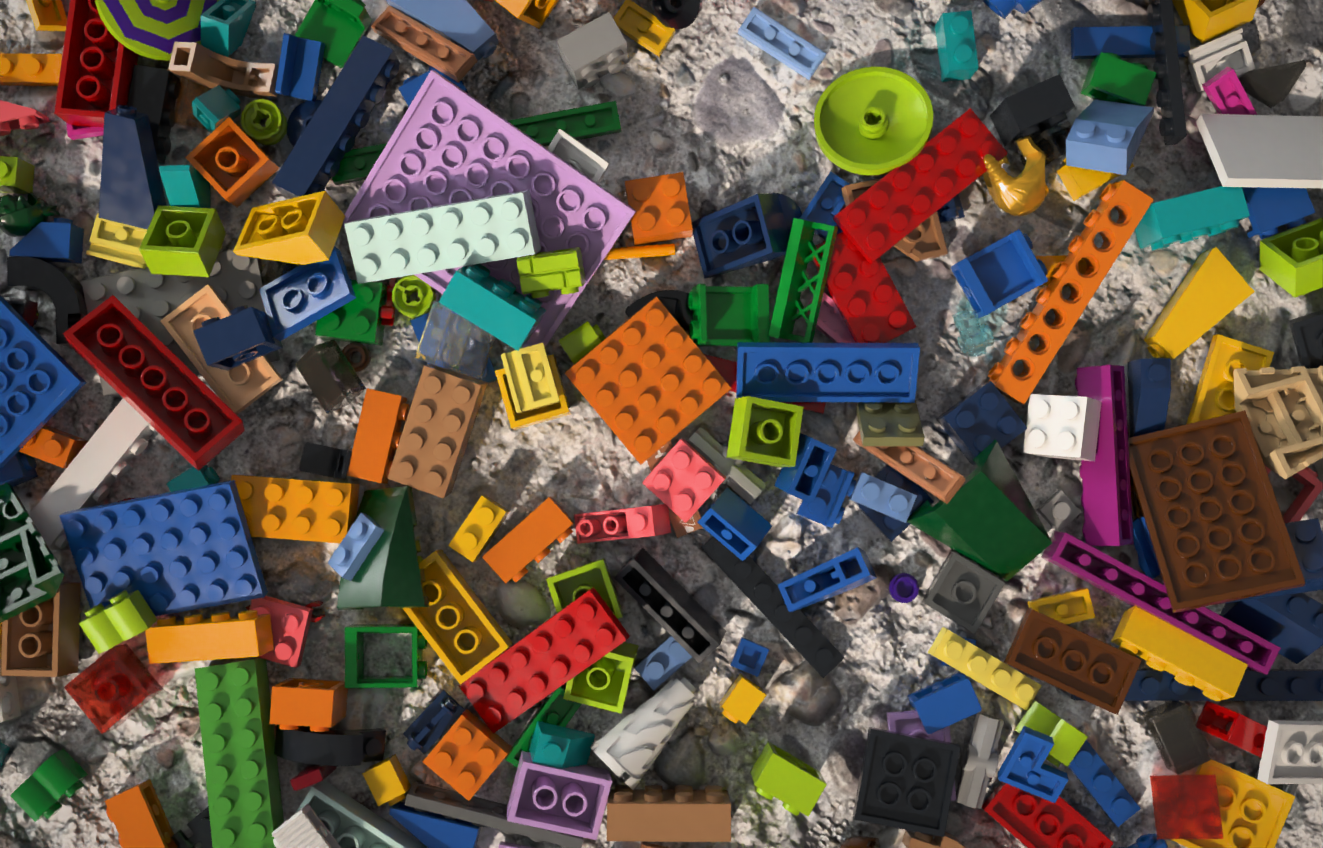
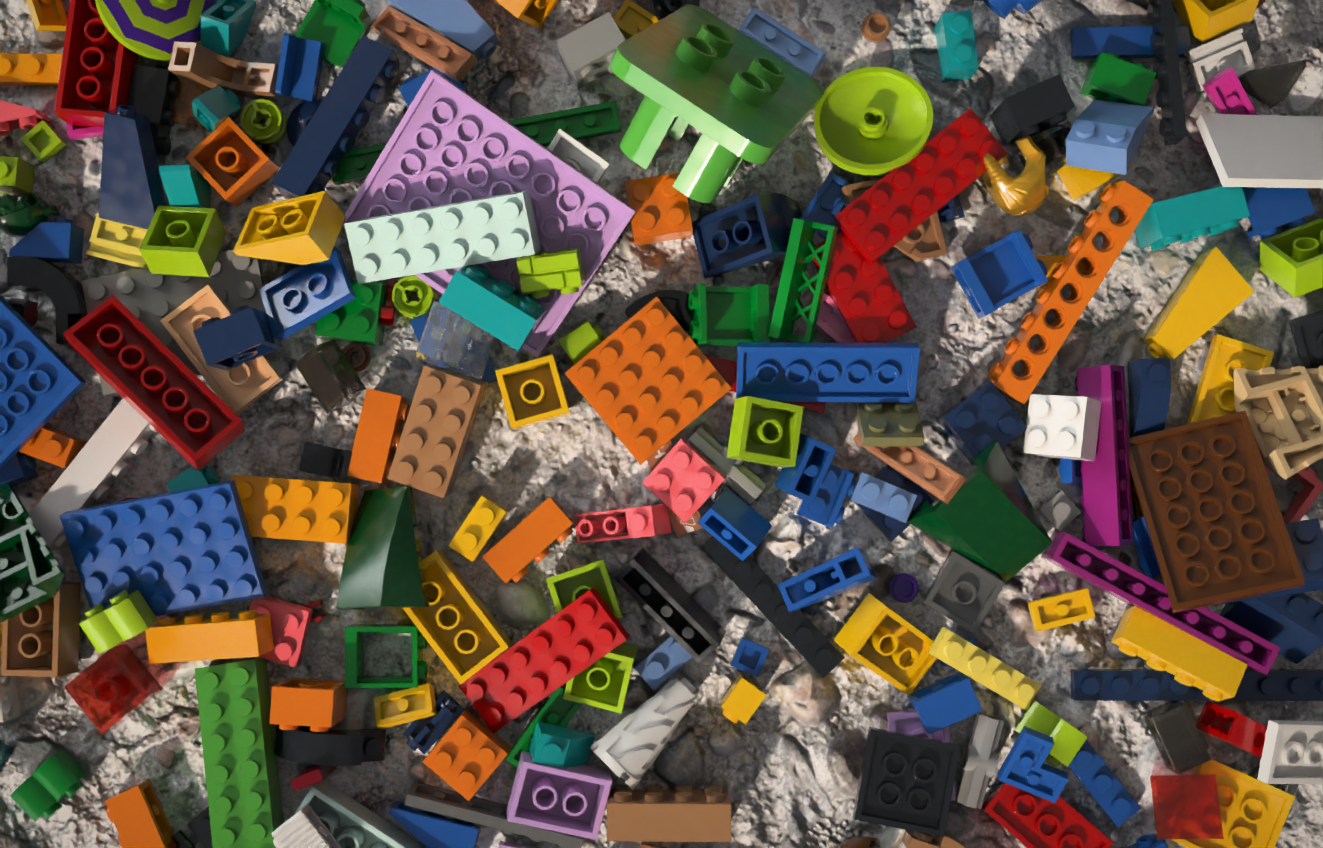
(43, 141): none -> lime plate
(355, 546): medium blue plate -> none
(387, 781): yellow brick -> none
(405, 706): none -> yellow plate
(530, 378): light yellow plate -> none
(641, 251): light orange bar -> none
(720, 84): none -> bright green piece
(787, 779): lime brick -> none
(875, 27): none -> medium nougat plate
(887, 644): none -> yellow slope
(973, 337): clear light blue plate -> none
(1069, 470): none -> blue plate
(1072, 661): reddish brown plate -> none

